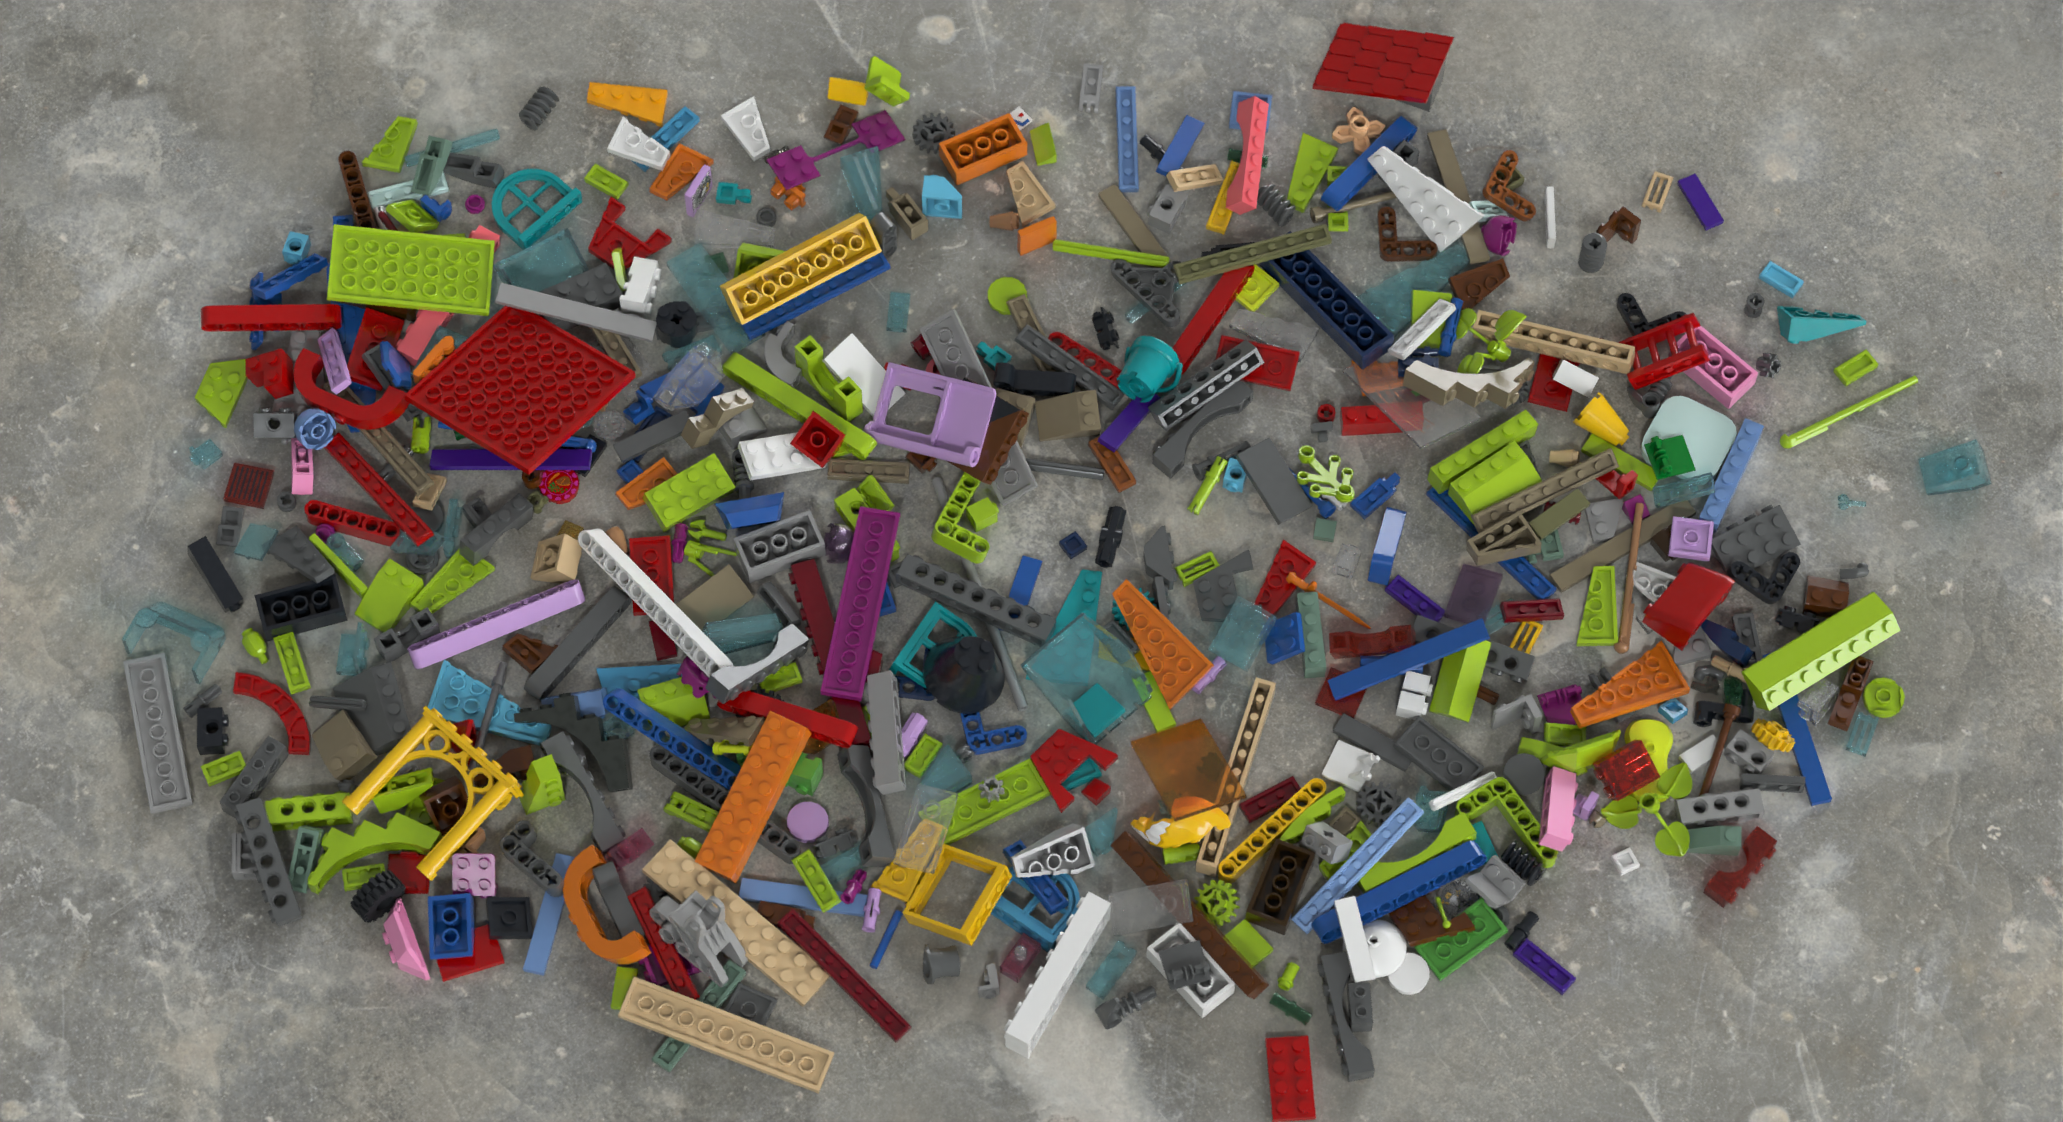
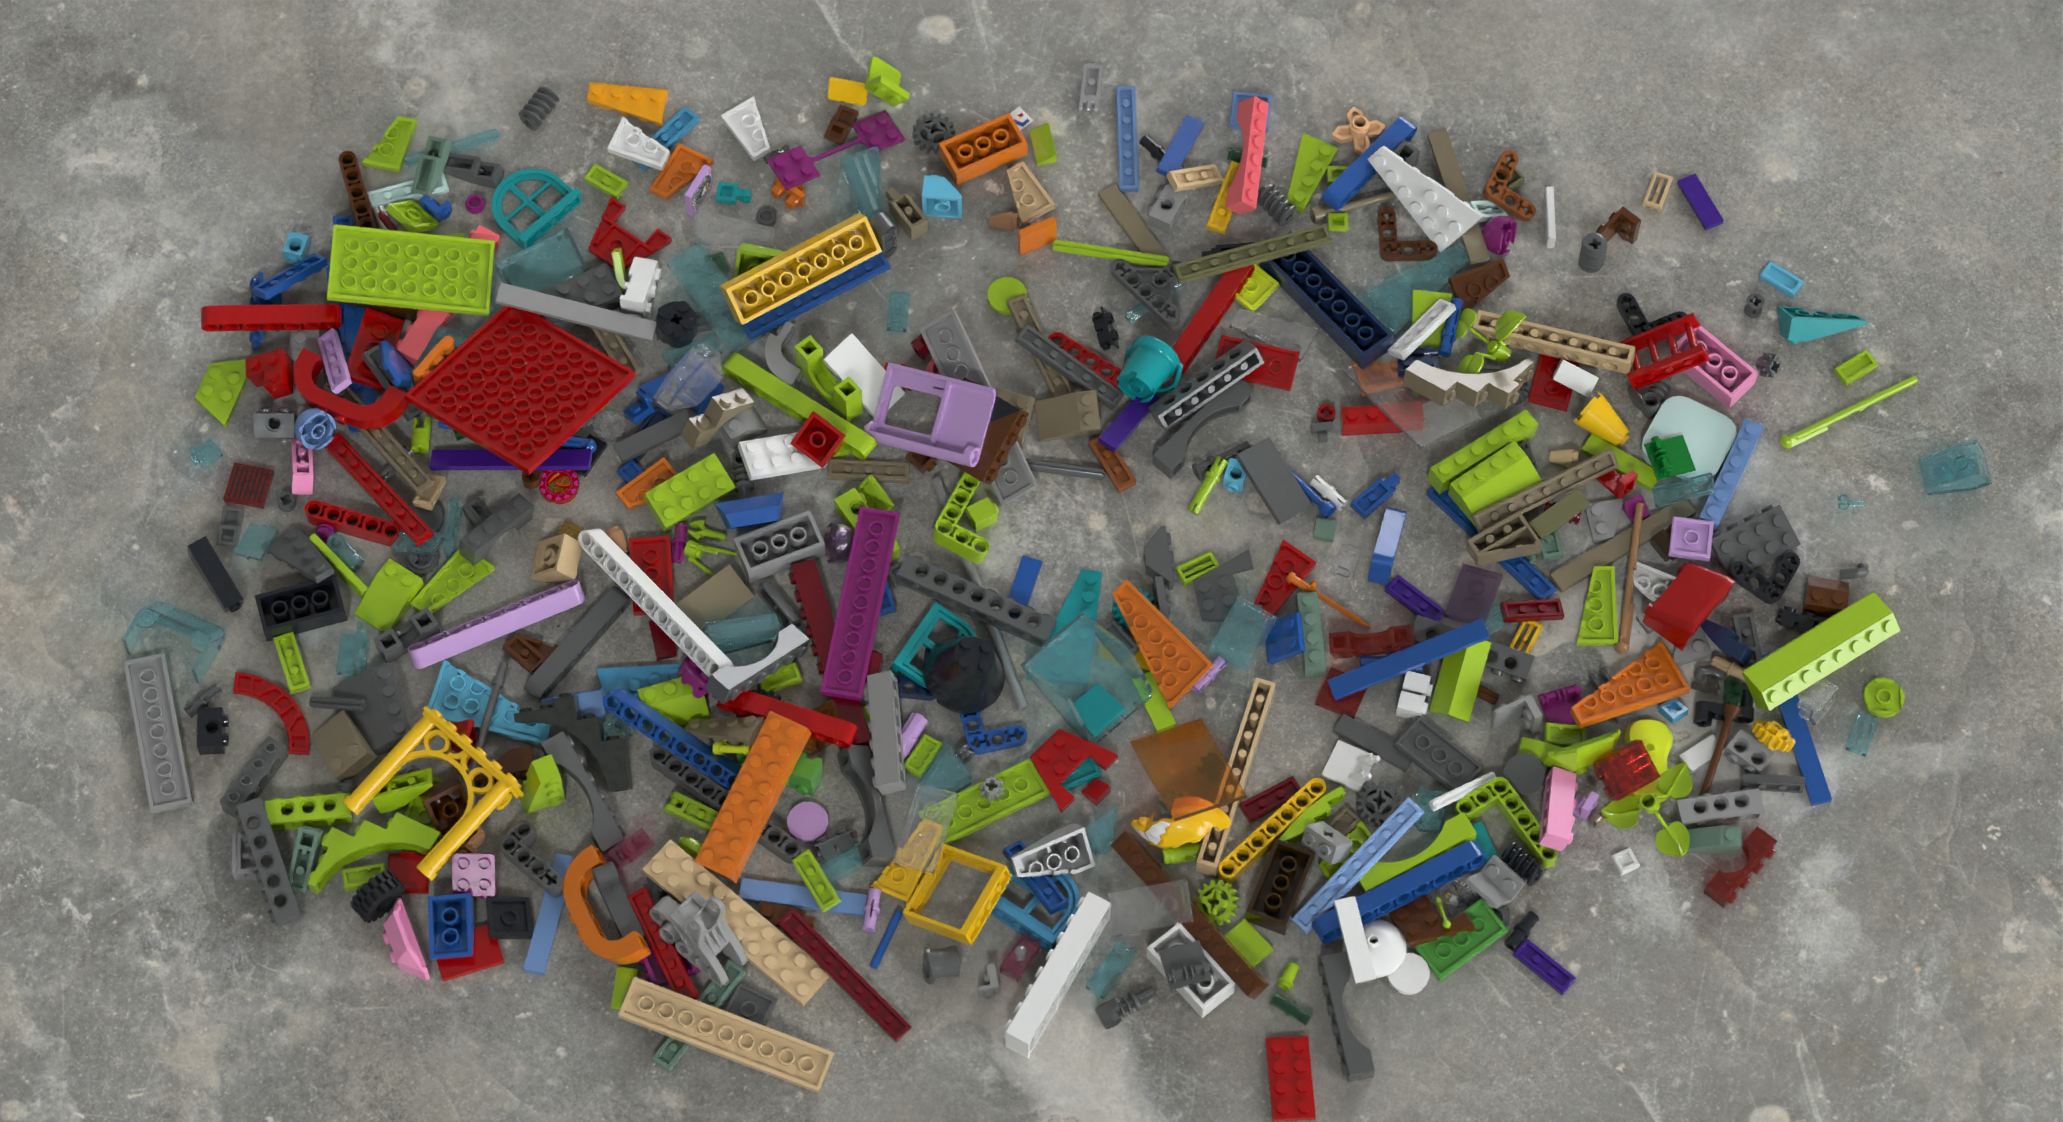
(223, 768): lime plate -> none
(255, 644): lime plant -> none
(542, 500): olive plate -> none
(854, 886): magenta axle -> none
(993, 355): teal plate -> none
(1033, 382): black beam -> none
(1073, 545): dark blue tile -> none
(1110, 536): black piece -> none
(1342, 492): lime plant -> none
(1360, 1007): dark grey brick -> none
(1385, 64): red piece -> none
(1850, 693): reddish brown slope -> none

